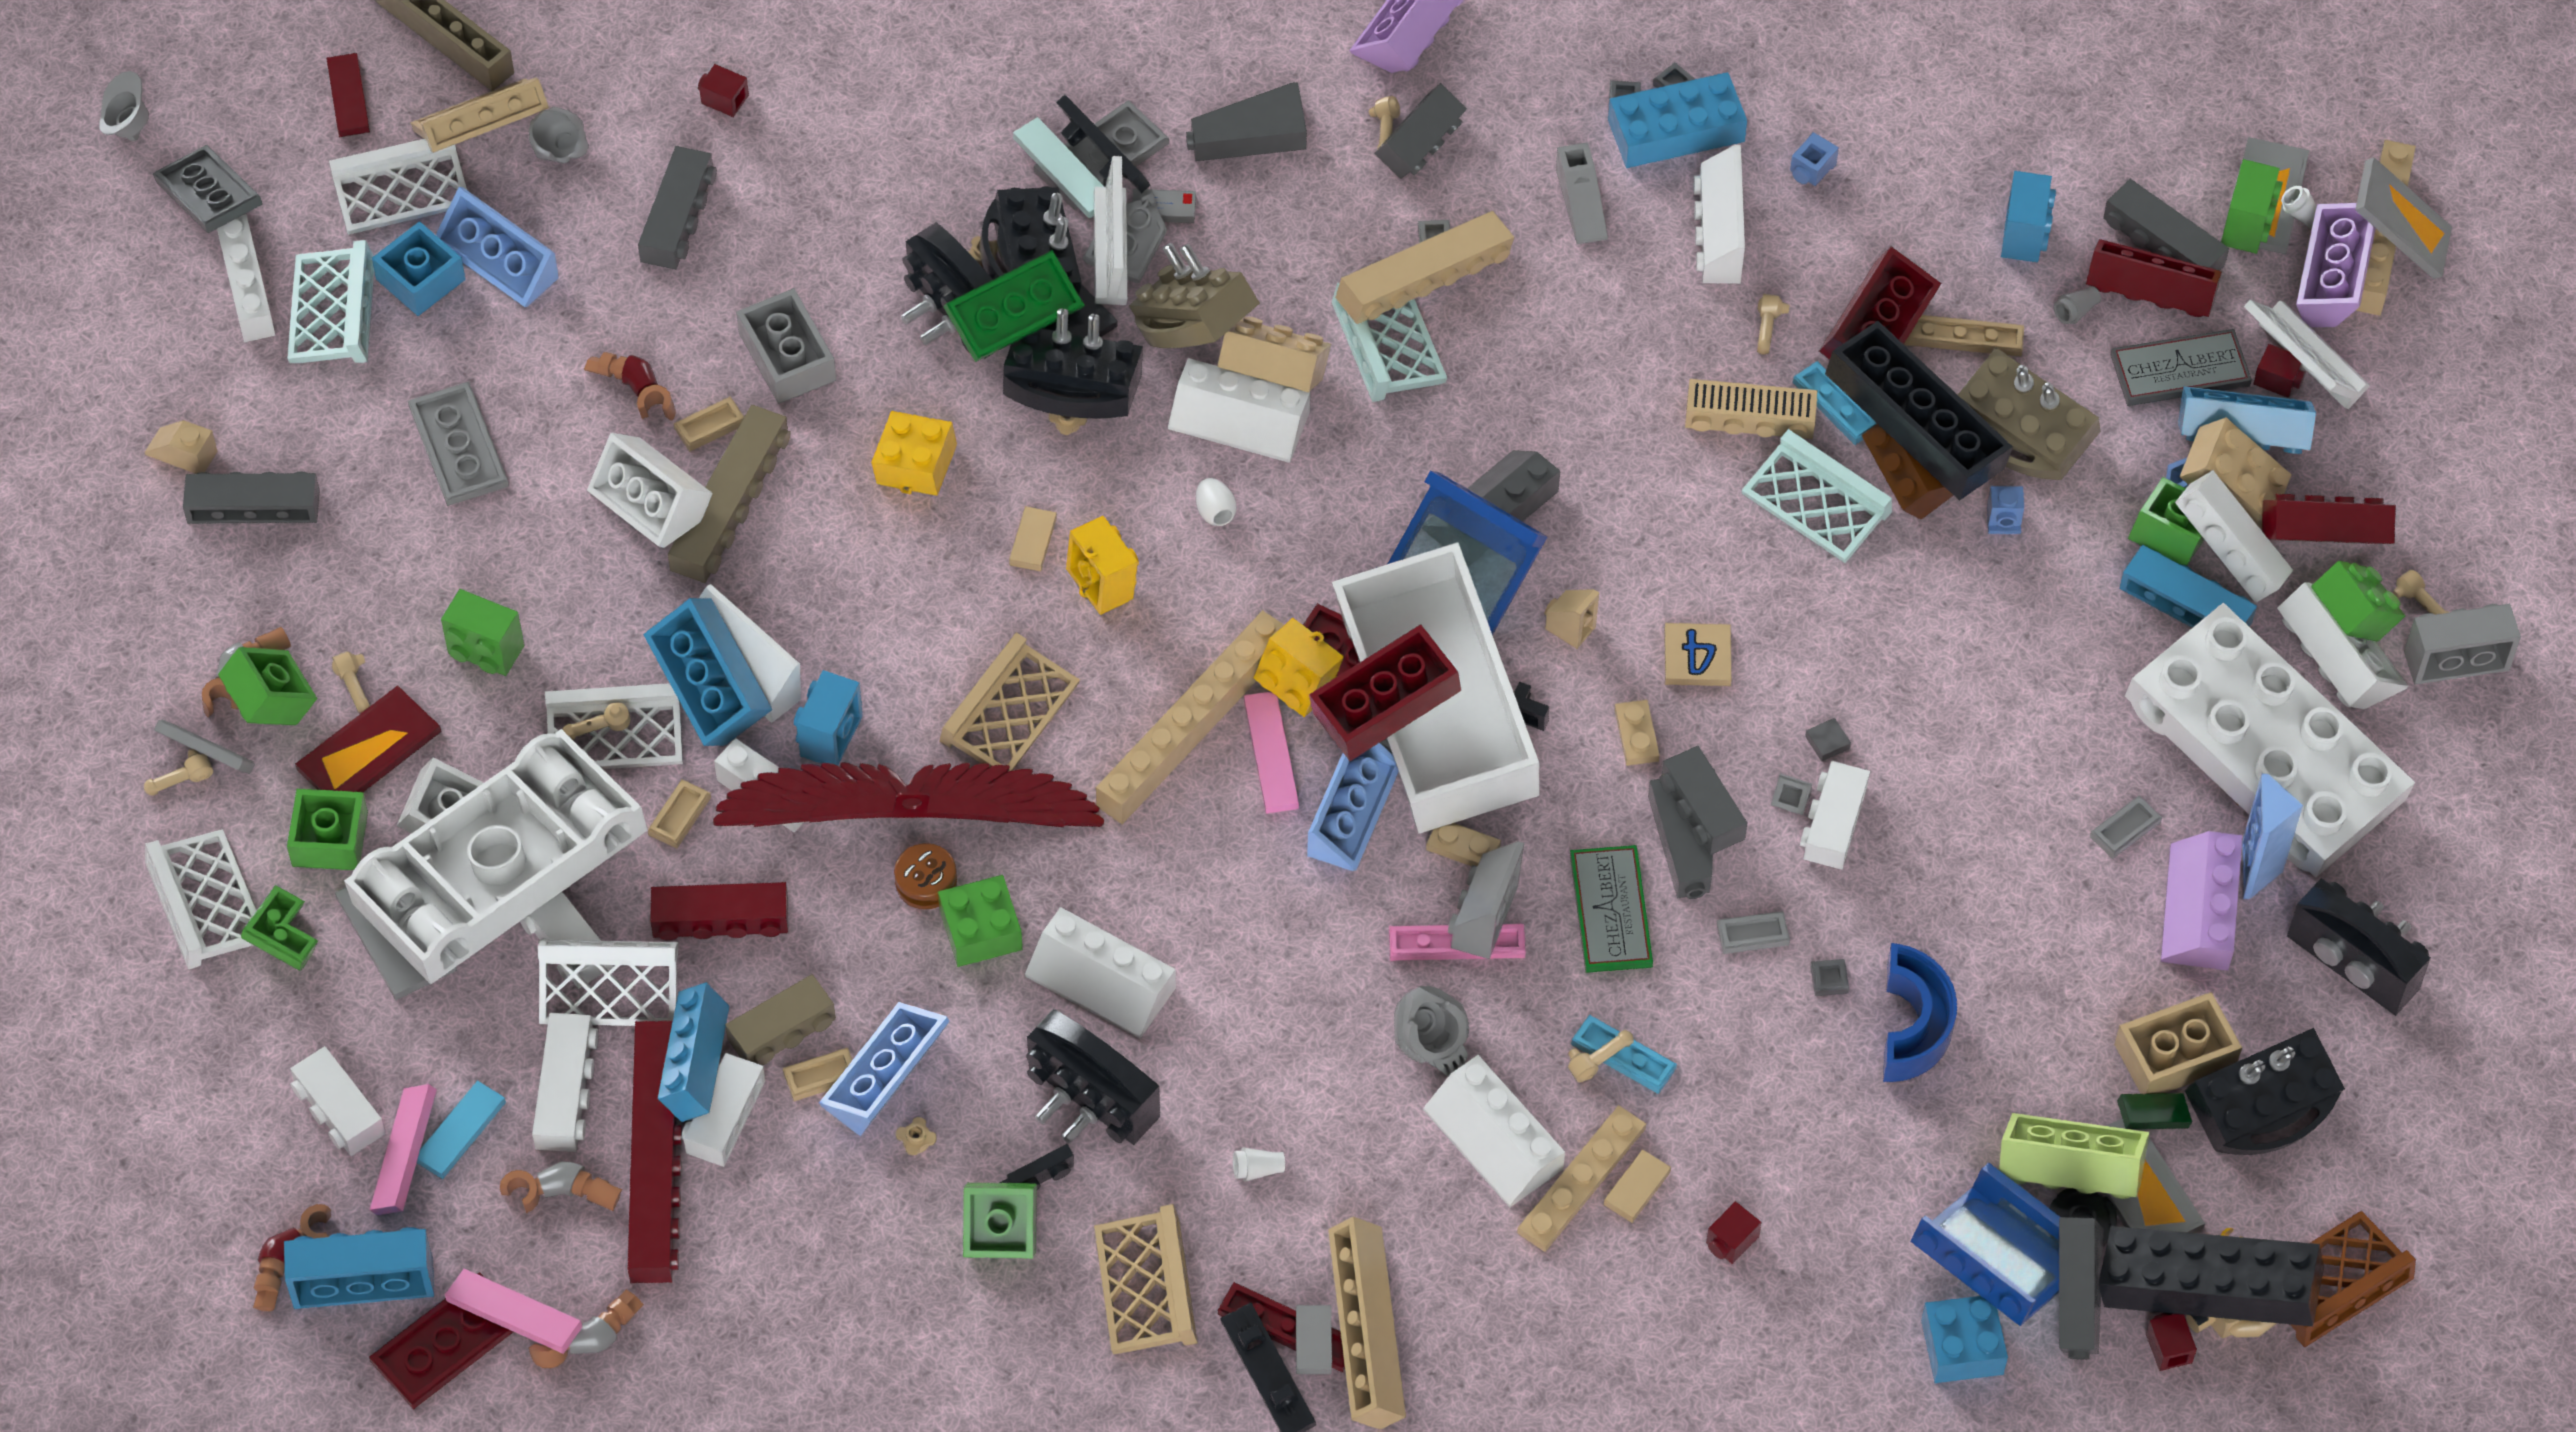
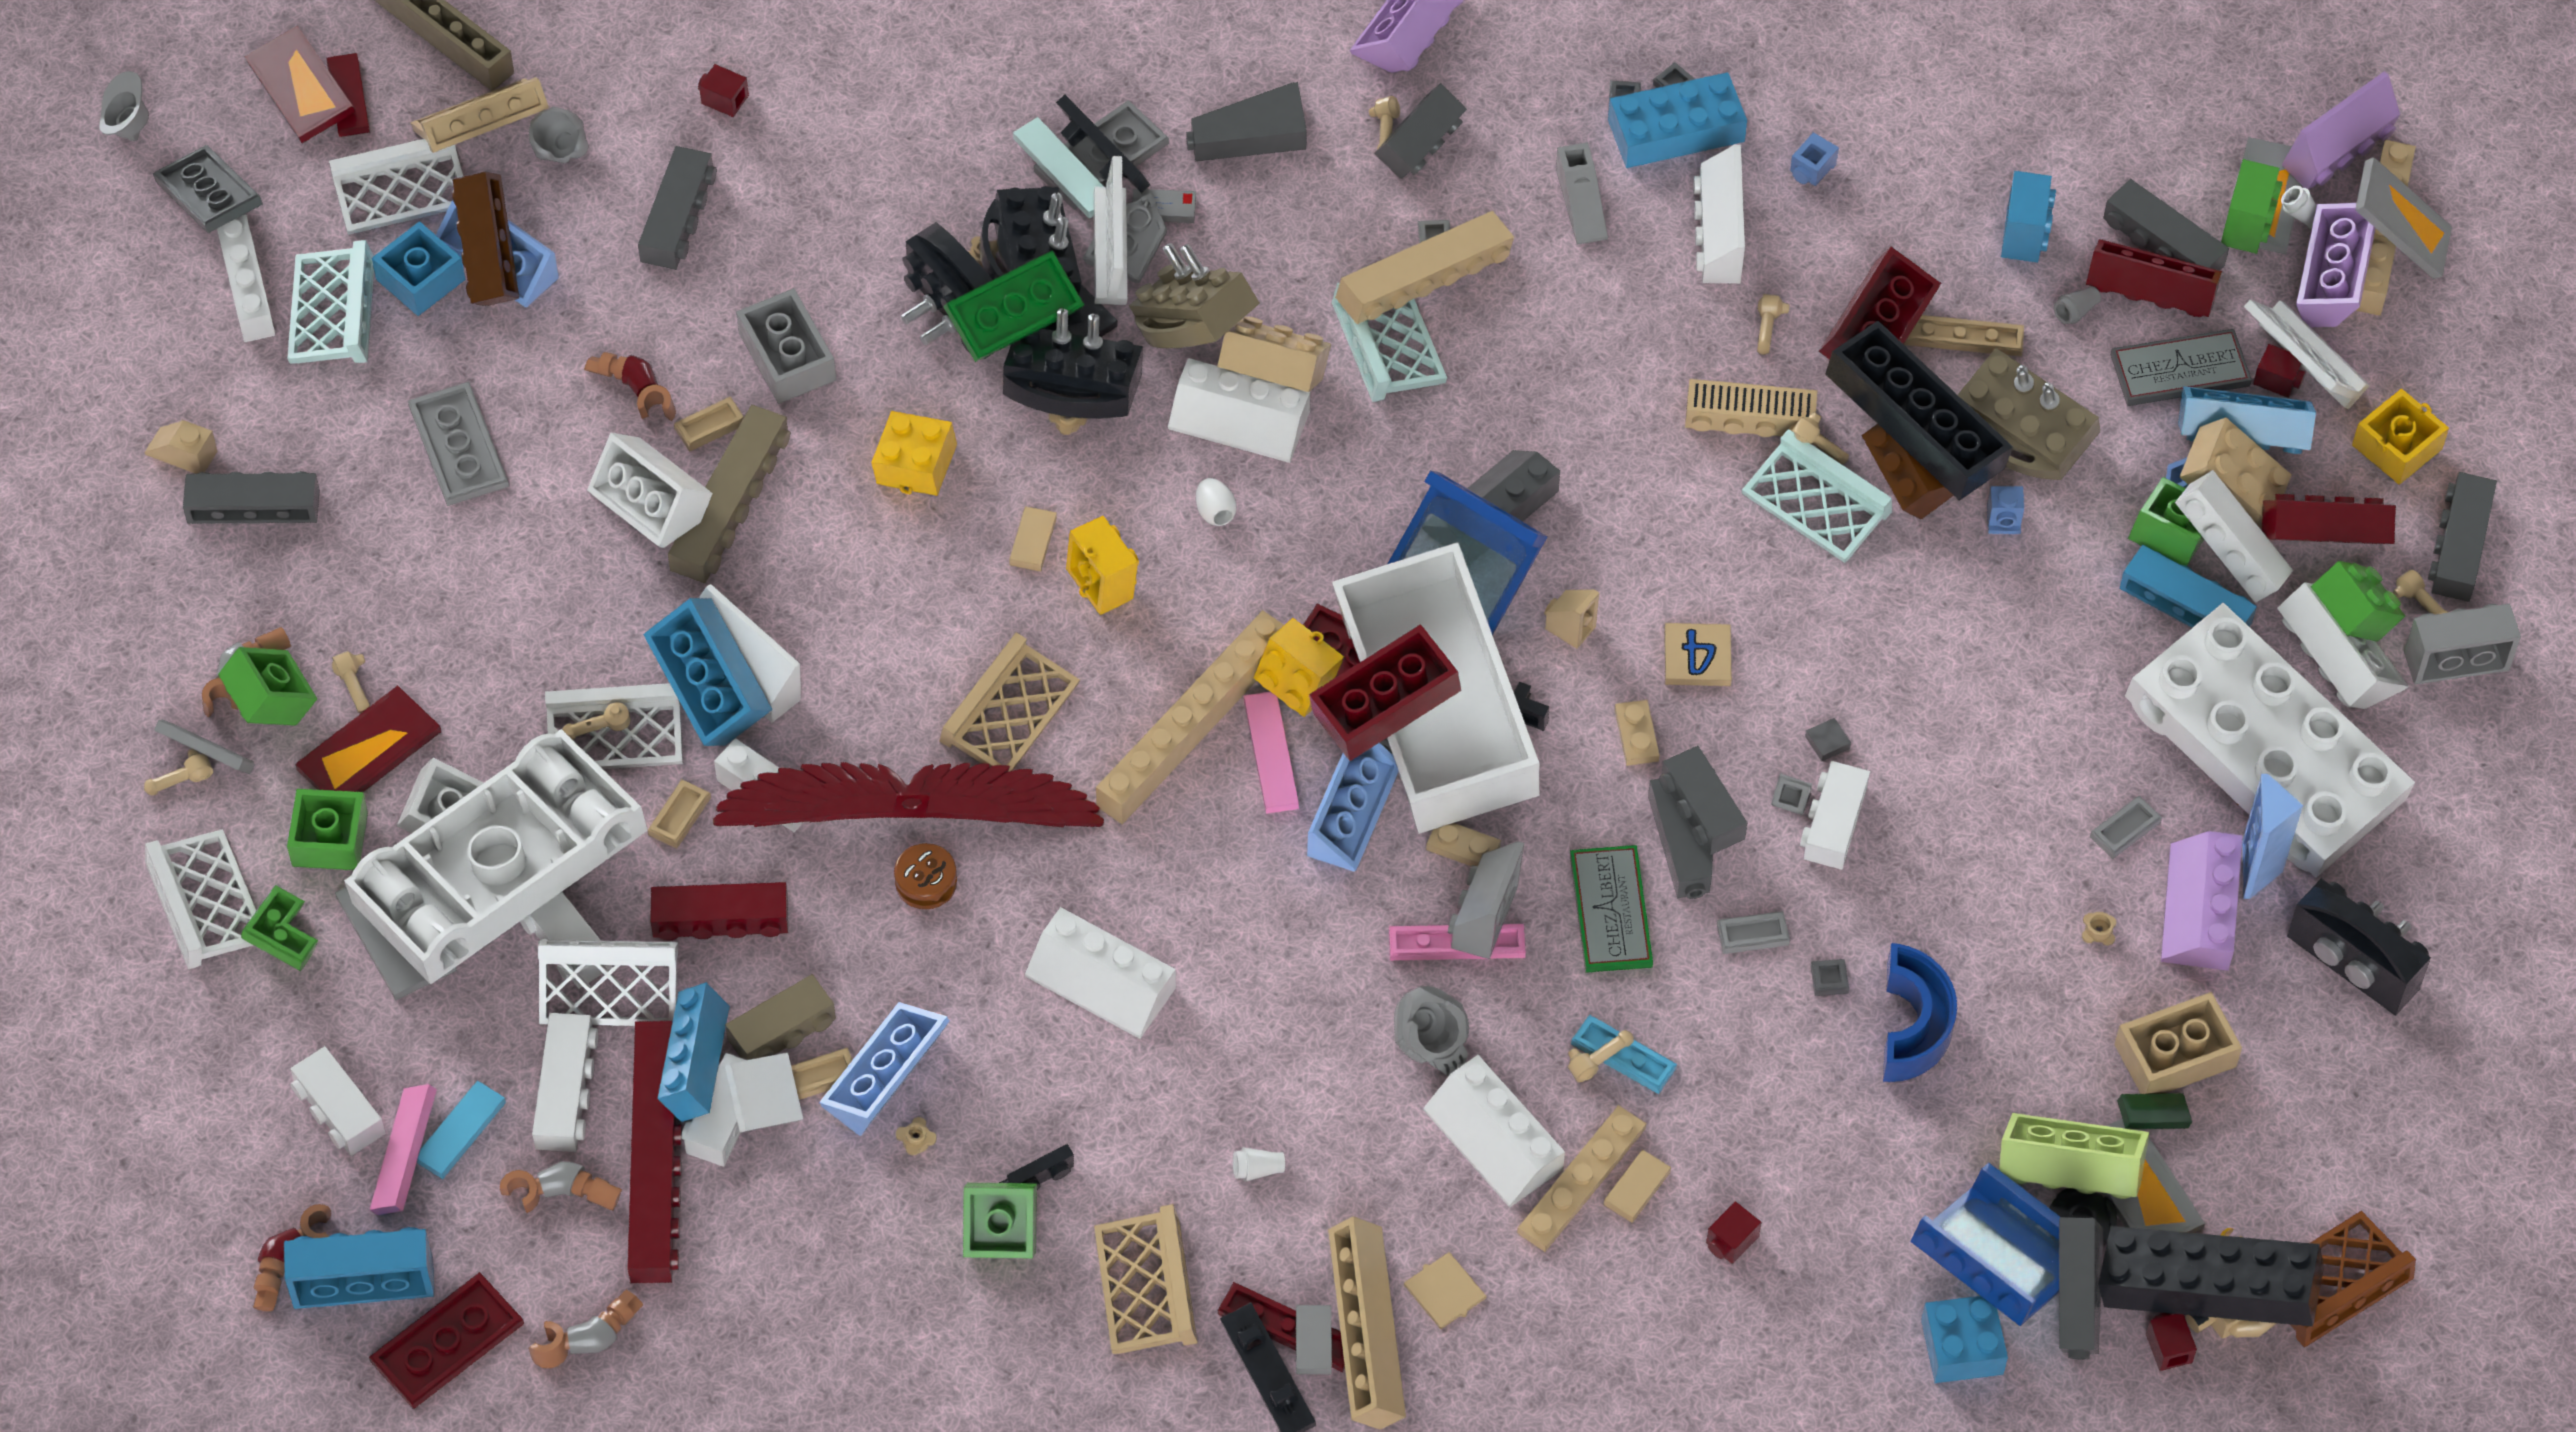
(299, 84): none -> tile
(482, 633): bright green brick -> none
(485, 239): none -> reddish brown brick
(513, 1311): bright pink tile -> none
(763, 1092): none -> white tile
(828, 718): dark azure brick -> none
(980, 920): bright green brick -> none
(1093, 1077): black piece -> none
(1444, 1290): none -> tan piece
(1808, 431): none -> tan piece
(1835, 403): medium azure tile -> none
(2101, 920): none -> tan plate
(2266, 1095): black piece -> none
(2344, 133): none -> lavender slope
(2400, 436): none -> yellow brick
(2463, 536): none -> dark grey brick

